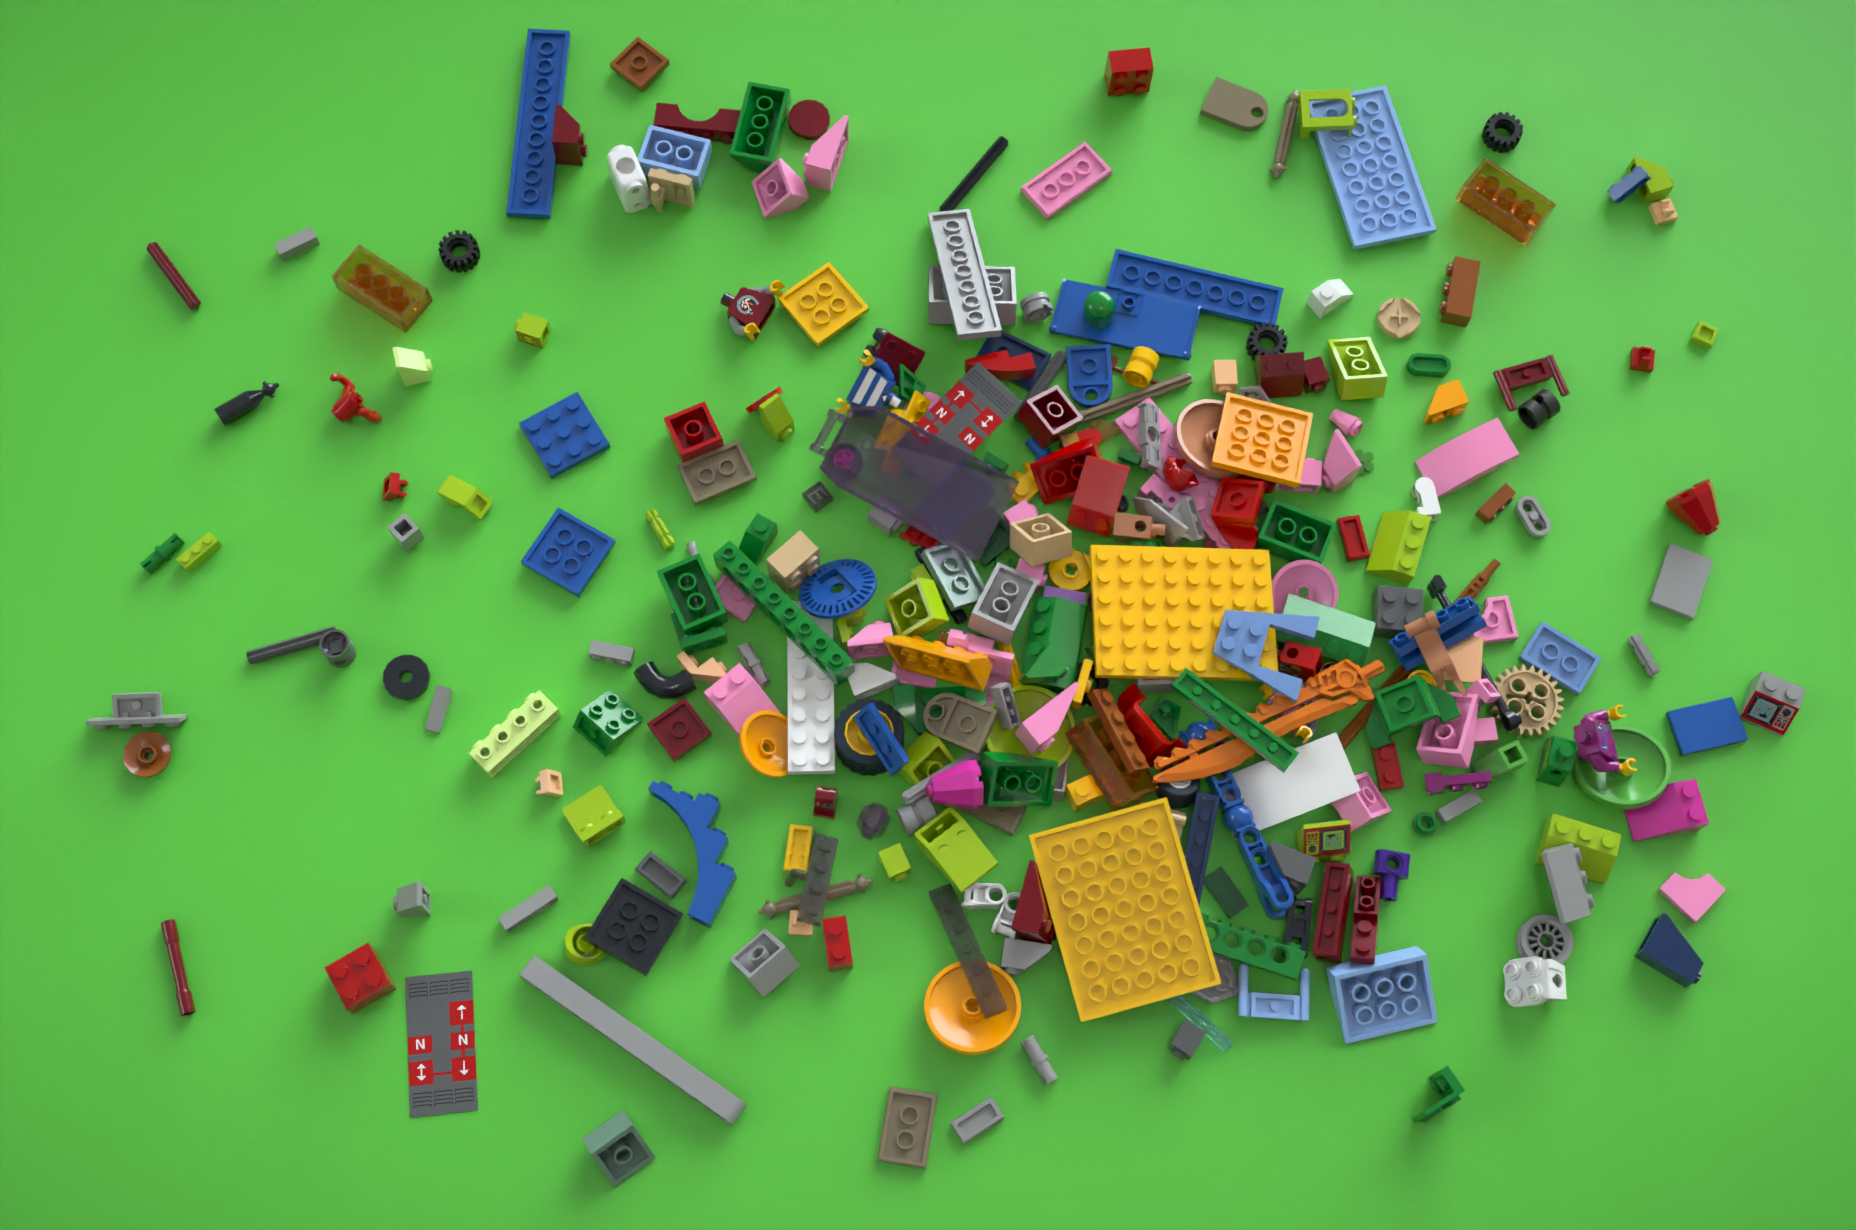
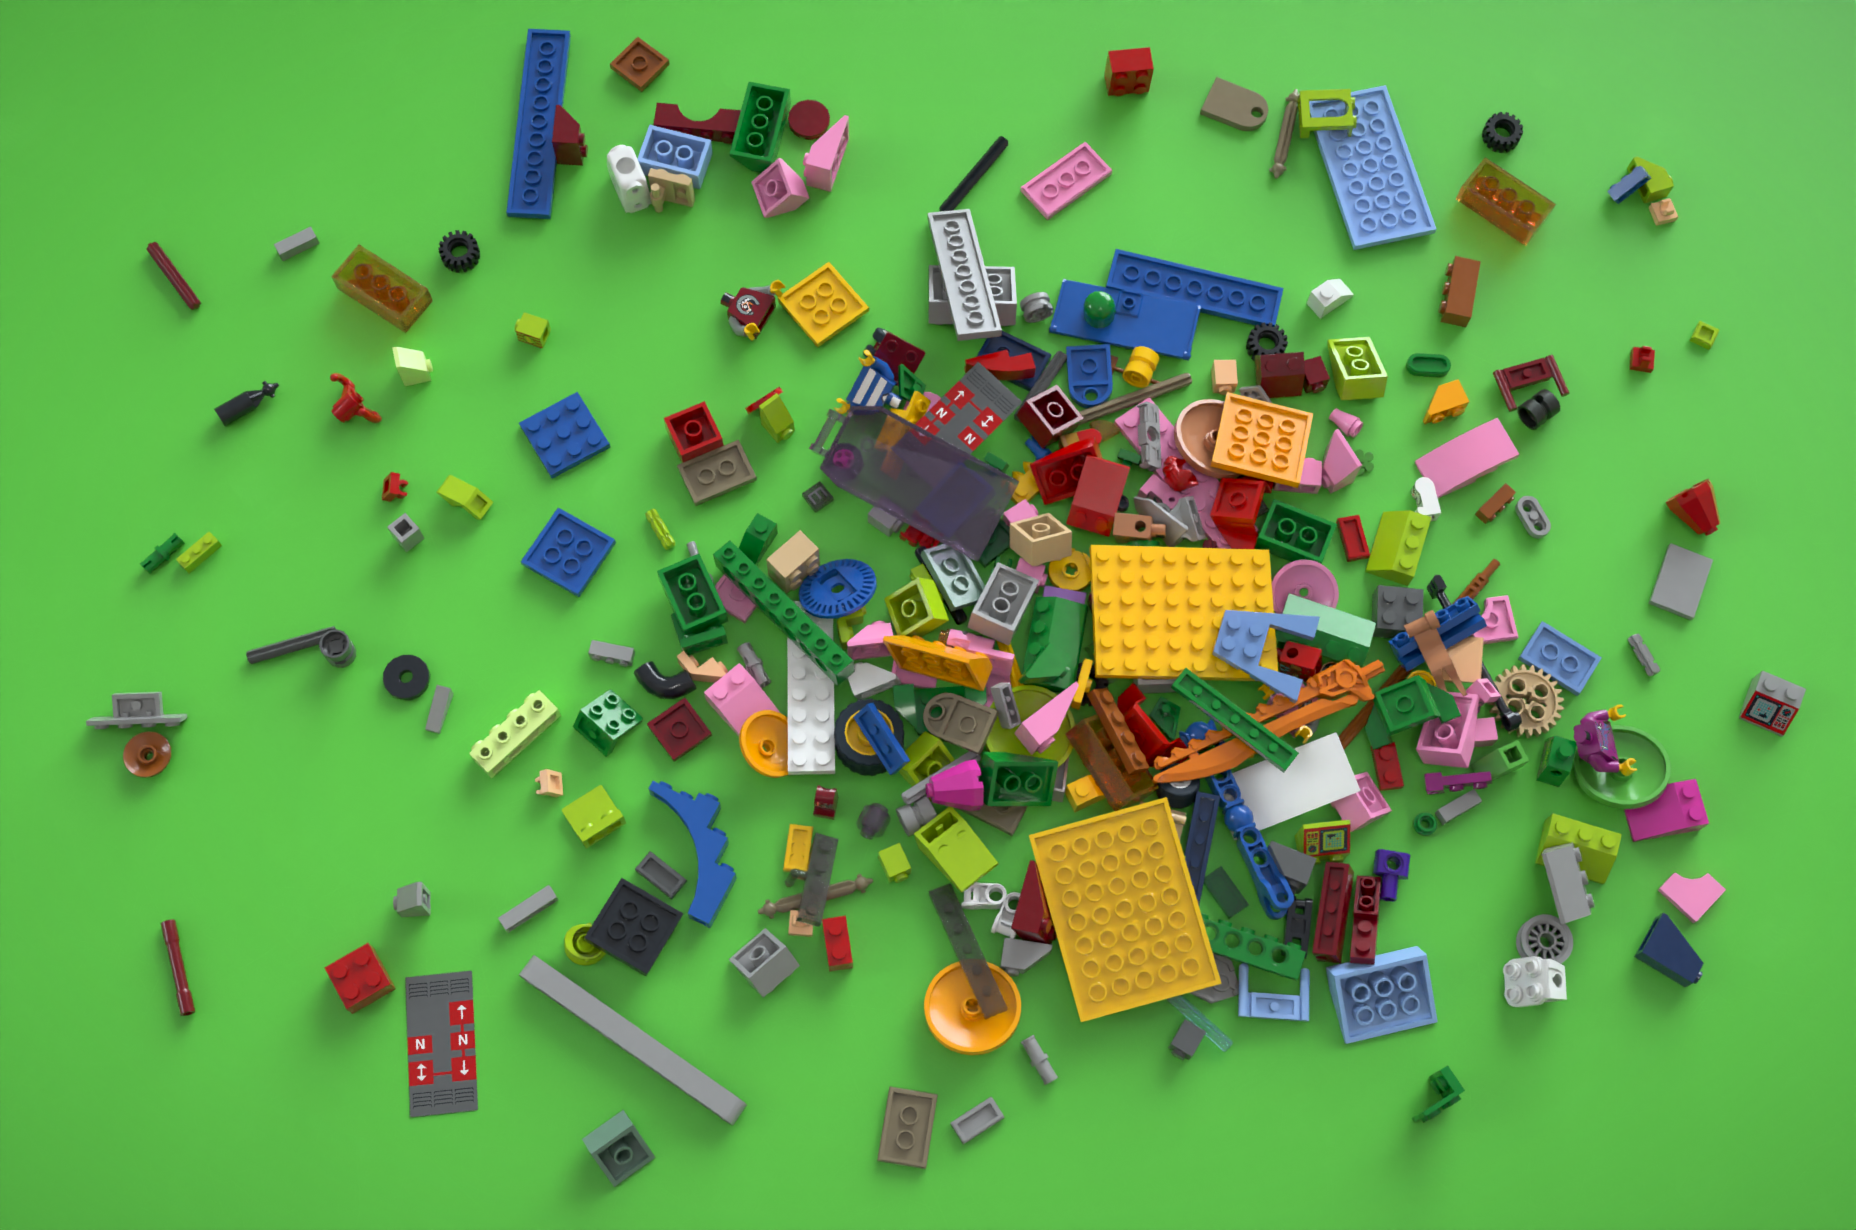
(1398, 318): tan tile -> none
(1706, 726): blue tile -> none

